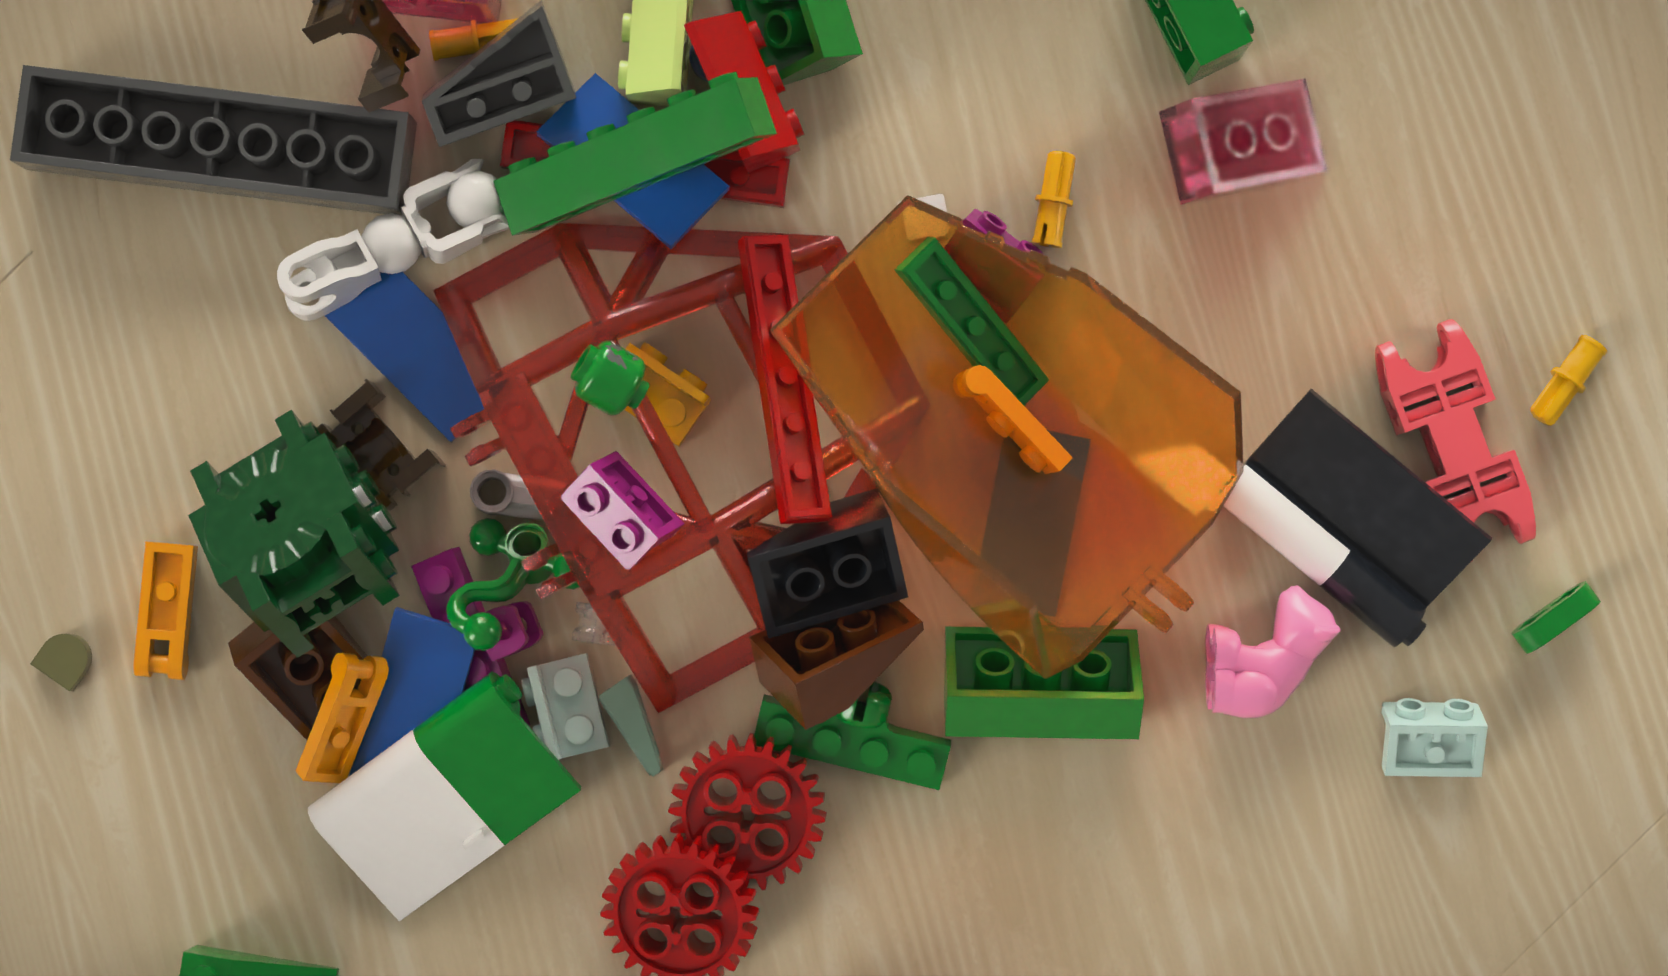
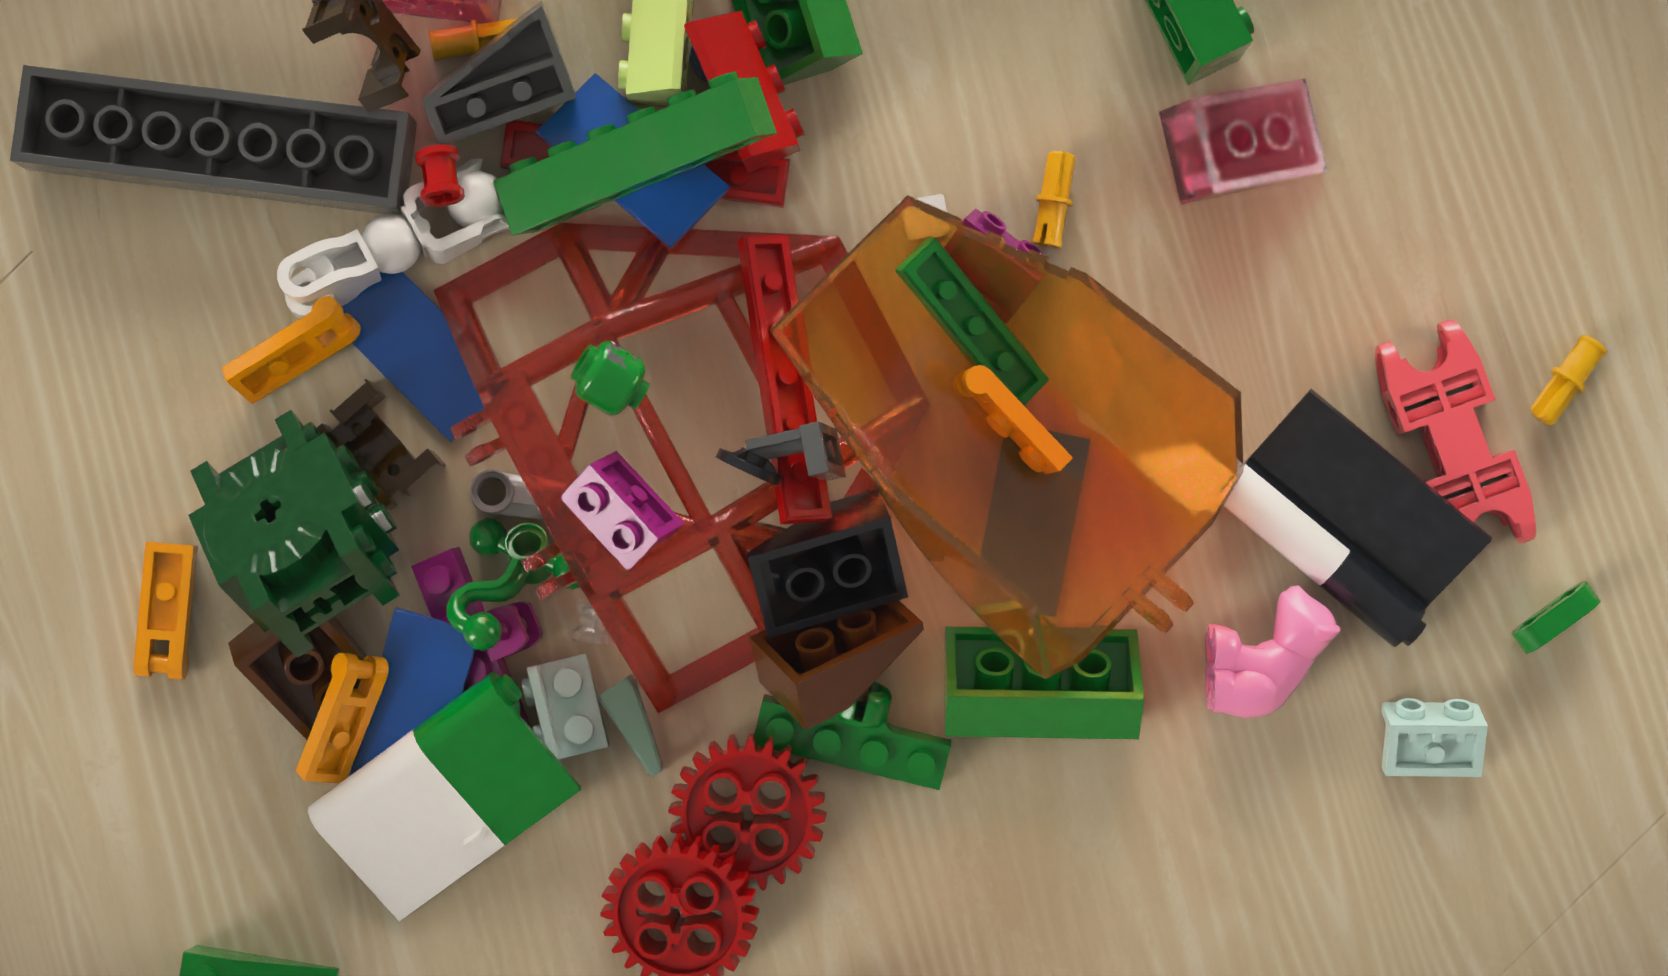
(64, 659): olive tile -> none
(292, 350): none -> light orange plate
(439, 175): none -> red bush
(675, 397): yellow bracket -> none
(815, 439): none -> dark grey piece

